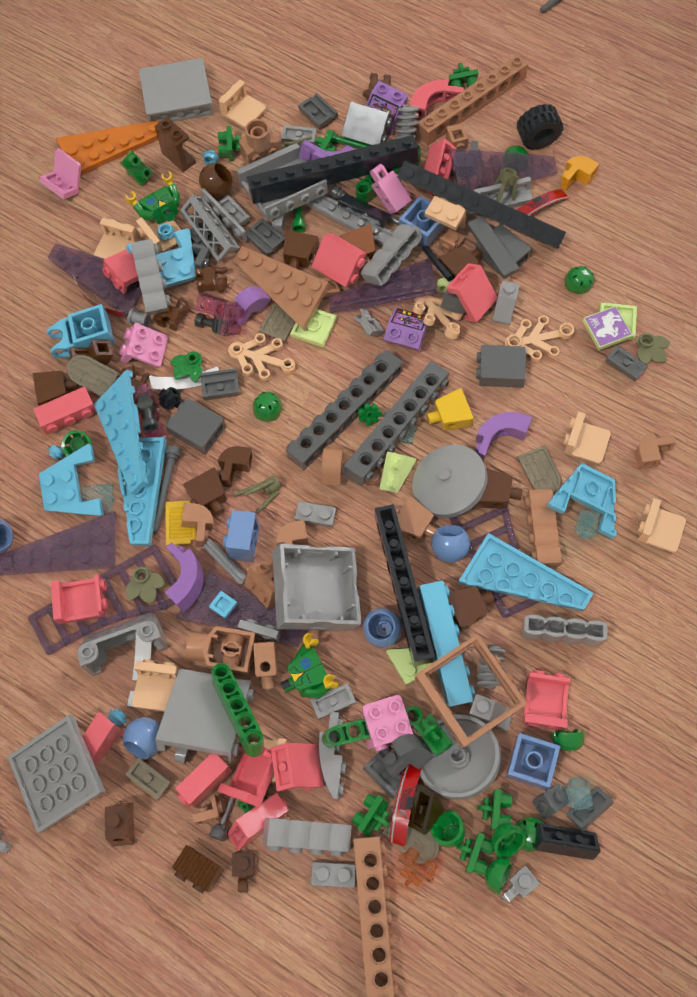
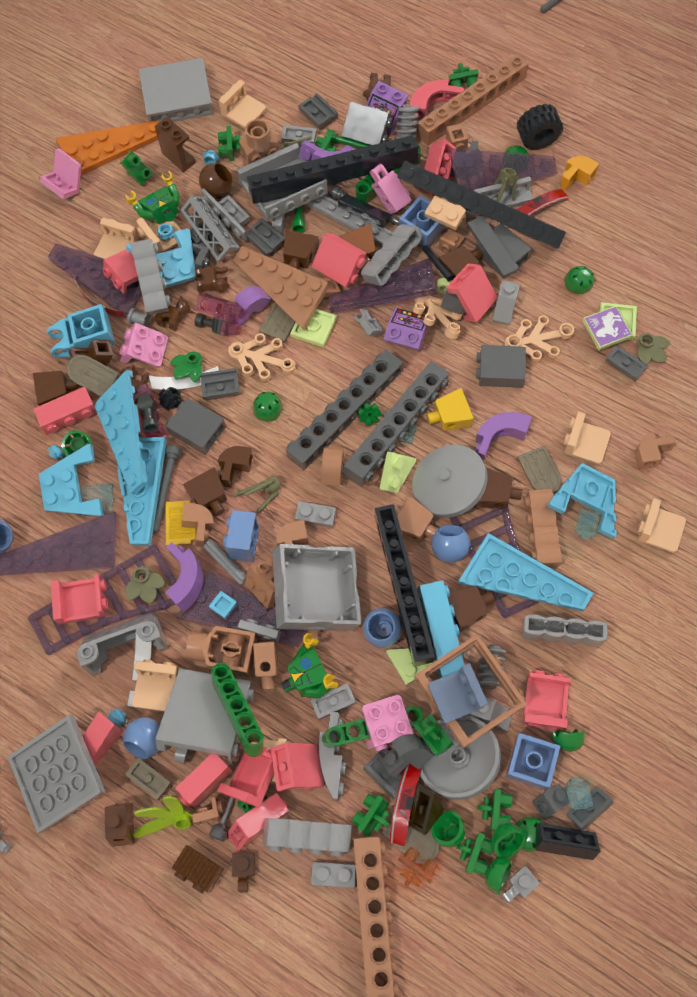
(166, 817): none -> lime plant
(457, 694): none -> sand blue bracket

